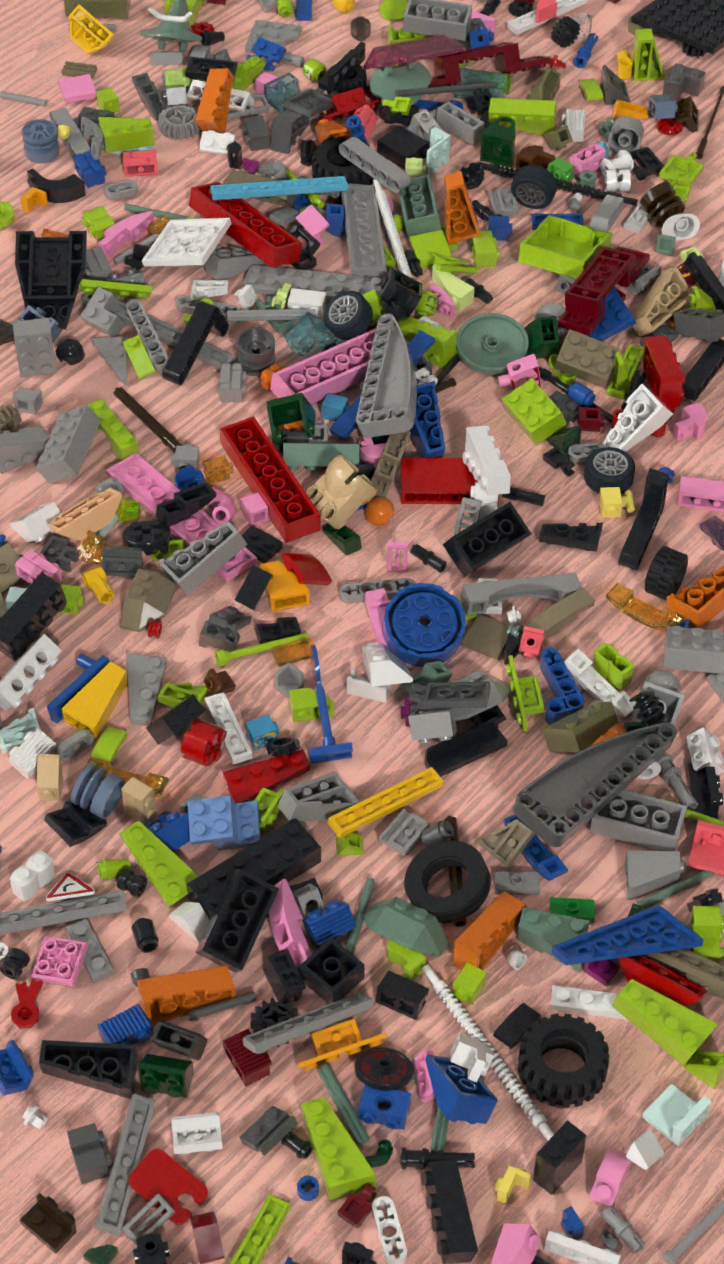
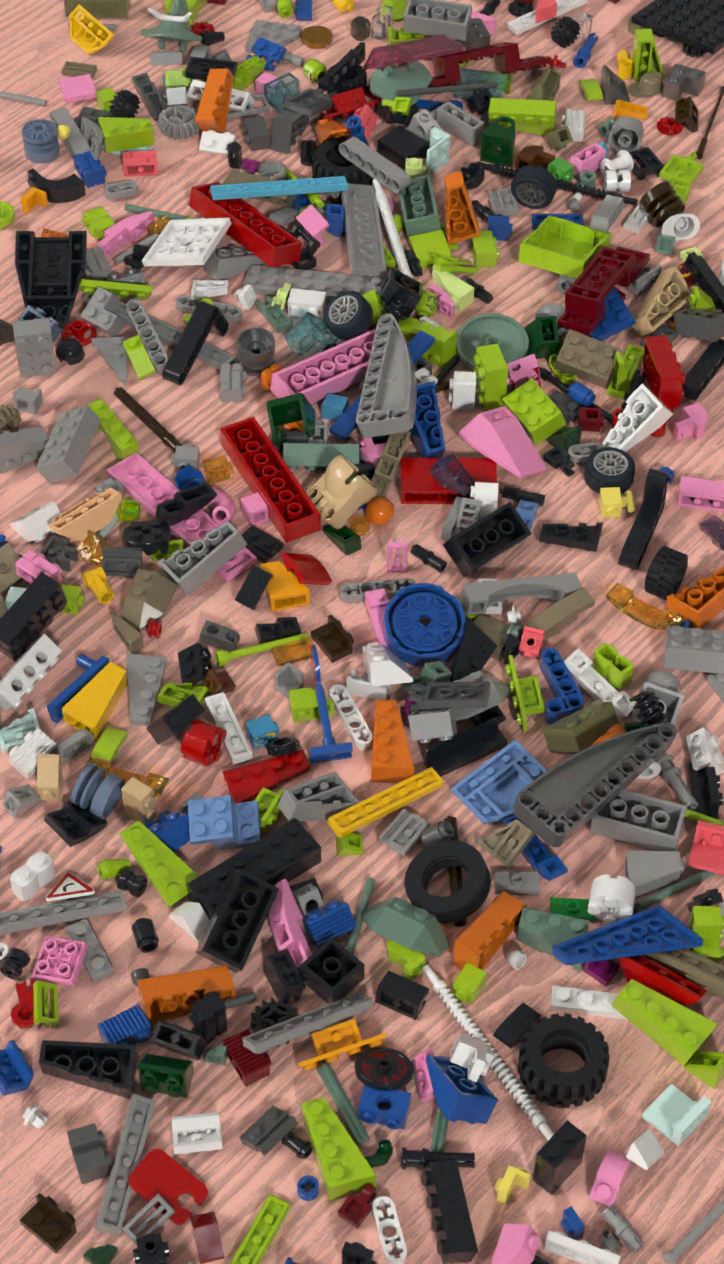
(20, 798): none -> light grey bracket
(41, 1003): none -> lime tile
(77, 329): none -> red piece
(125, 104): none -> black tyre
(130, 636): none -> dark tan slope
(194, 663): none -> black bracket
(209, 1016): none -> black brick
(216, 1055): none -> sand green tile
(228, 618): dark grey plate -> none
(264, 315): light grey axle -> none
(316, 37): none -> pearl gold tile
(333, 639): none -> dark brown bracket
(353, 716): none -> white beam
(360, 526): none -> clear yellow tile
(380, 22): none -> clear brick
(390, 748): none -> orange wedge
(449, 526): none -> light grey beam
(452, 475): none -> clear purple slope
(463, 390): none -> white brick
(473, 652): none -> black wing
(475, 37): blue brick -> none
(486, 461): white wedge -> none
(490, 376): none -> lime brick
(495, 784): none -> medium blue slope
(504, 441): none -> bright pink wedge
(527, 511): none -> medium blue slope
(611, 898): none -> white brick
(648, 85): none -> dark tan piece
(662, 106): sand blue brick -> none

